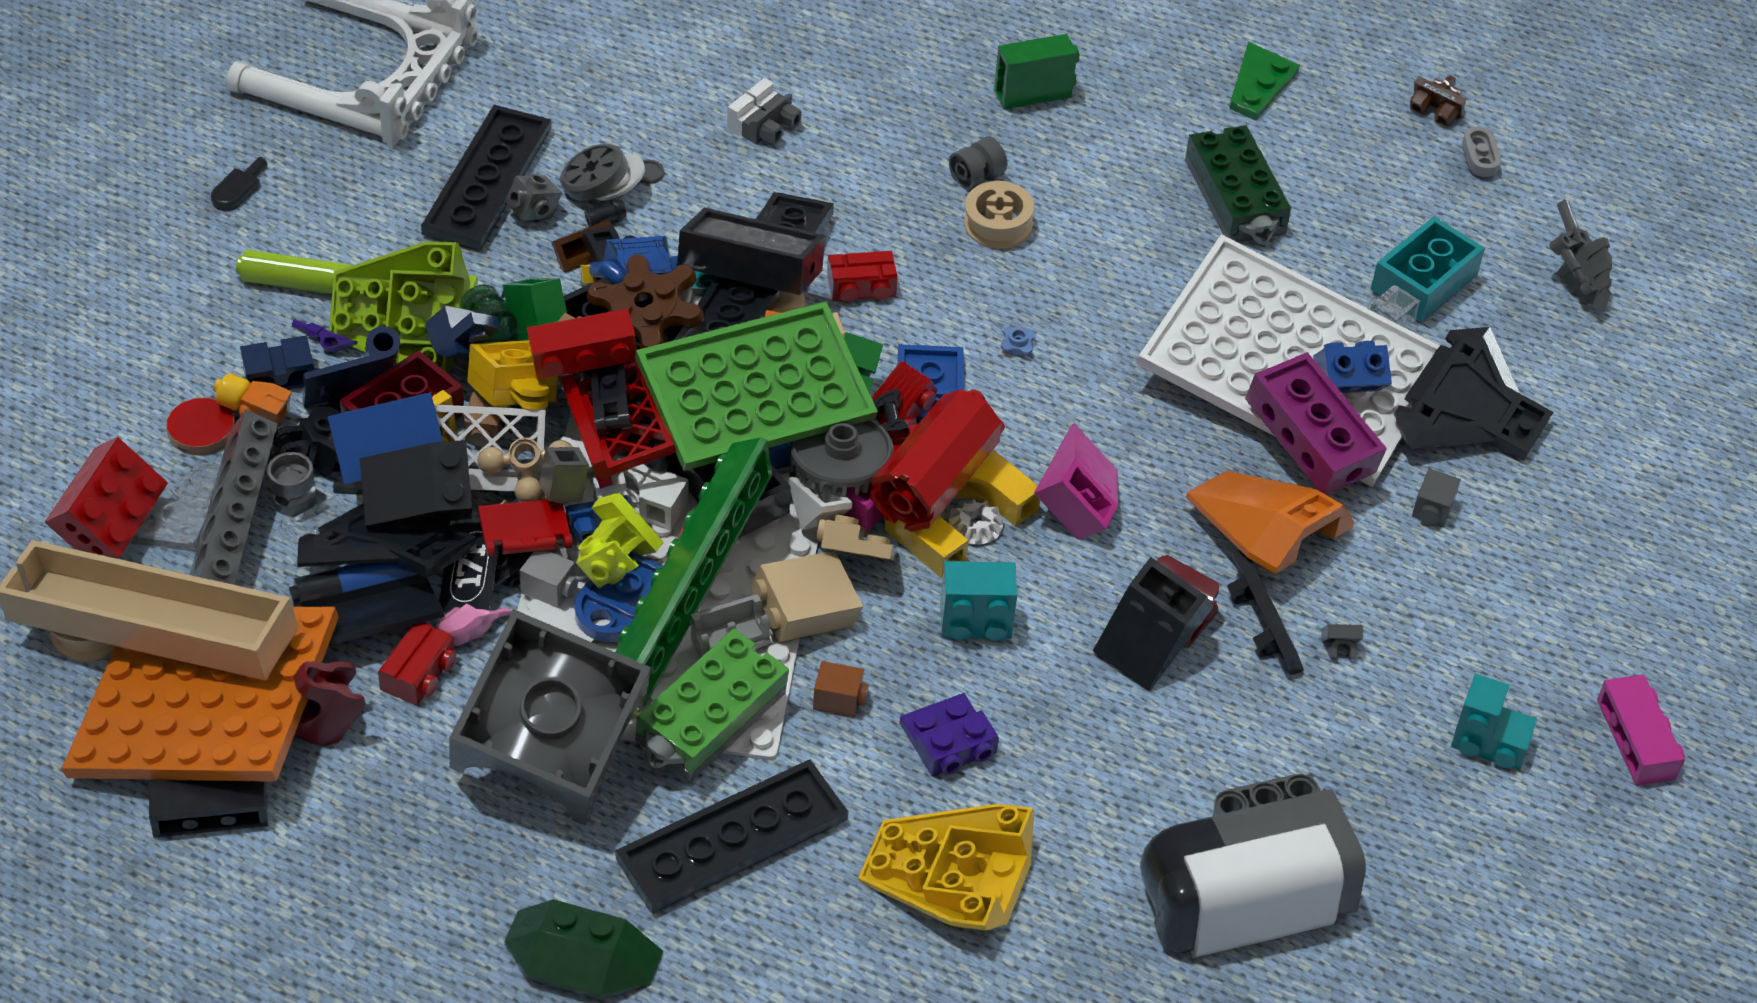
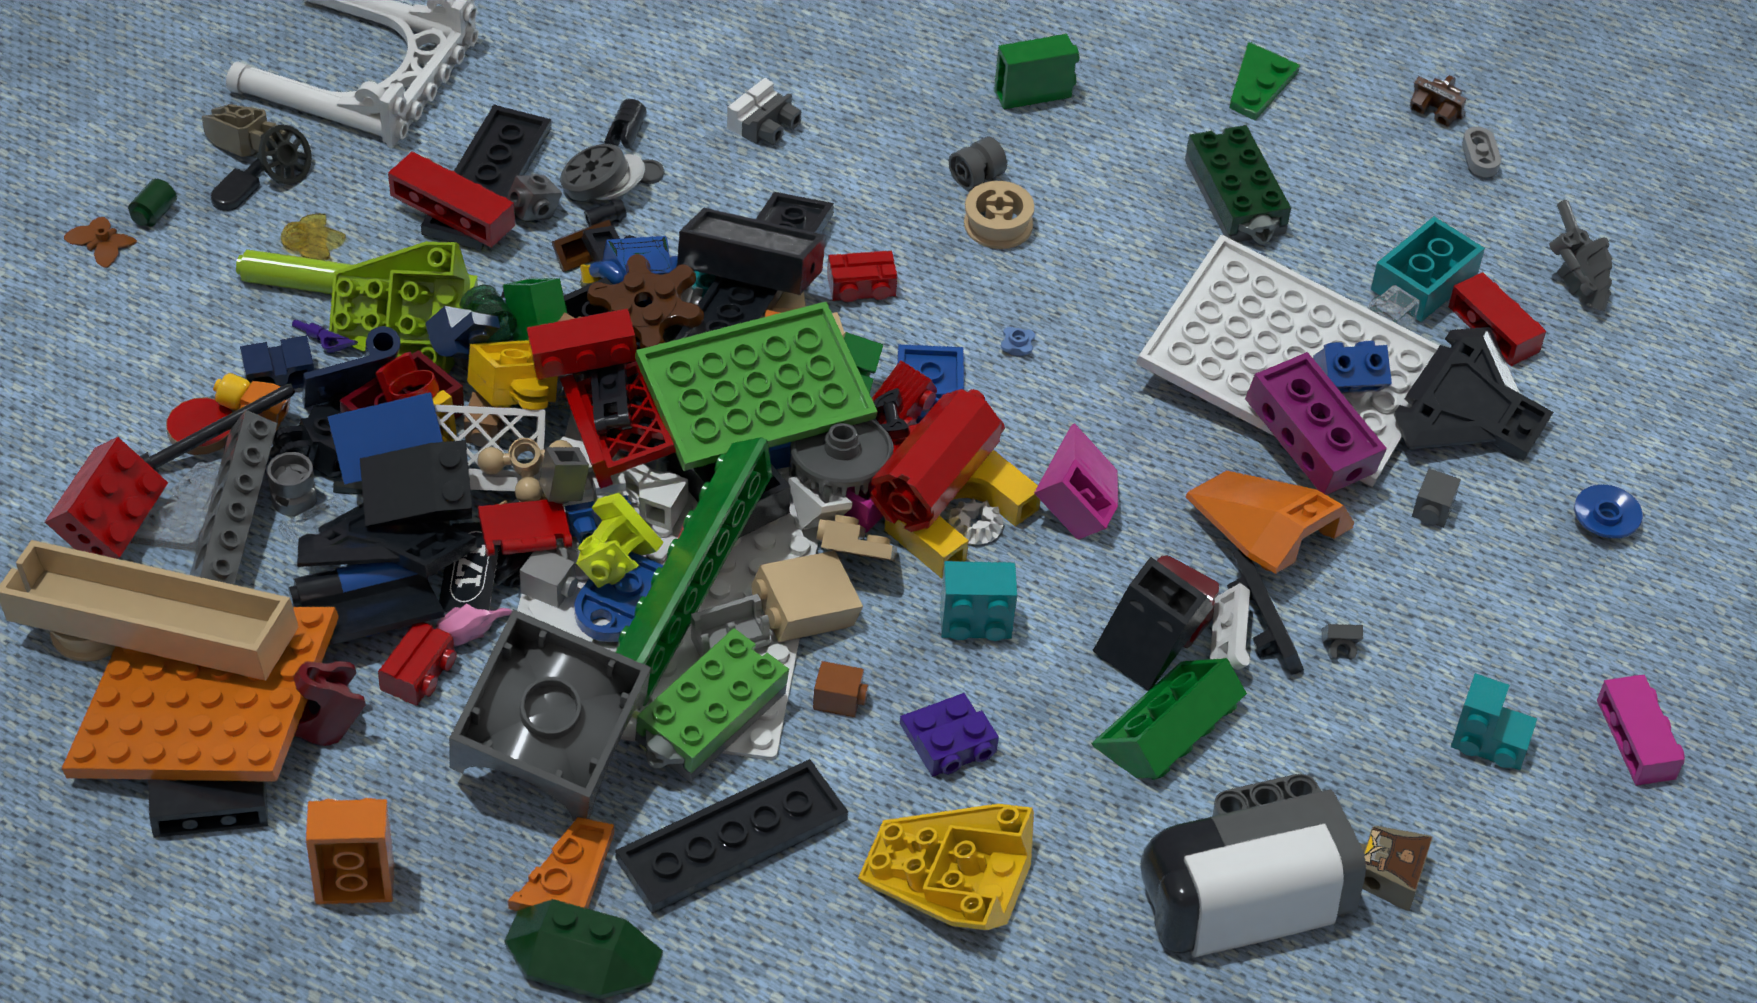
(102, 237): none -> dark orange piece
(152, 203): none -> dark green brick
(216, 428): none -> black bar
(237, 128): none -> dark tan hinge
(284, 154): none -> pearl dark grey wheel
(311, 237): none -> clear yellow plate
(350, 851): none -> orange brick
(404, 373): none -> red piece
(451, 199): none -> red brick
(570, 869): none -> orange wing
(626, 123): none -> black hinge
(1172, 717): none -> green slope
(1230, 626): none -> white plate
(1394, 864): none -> torso
(1484, 304): none -> red brick
(1608, 511): none -> blue dish

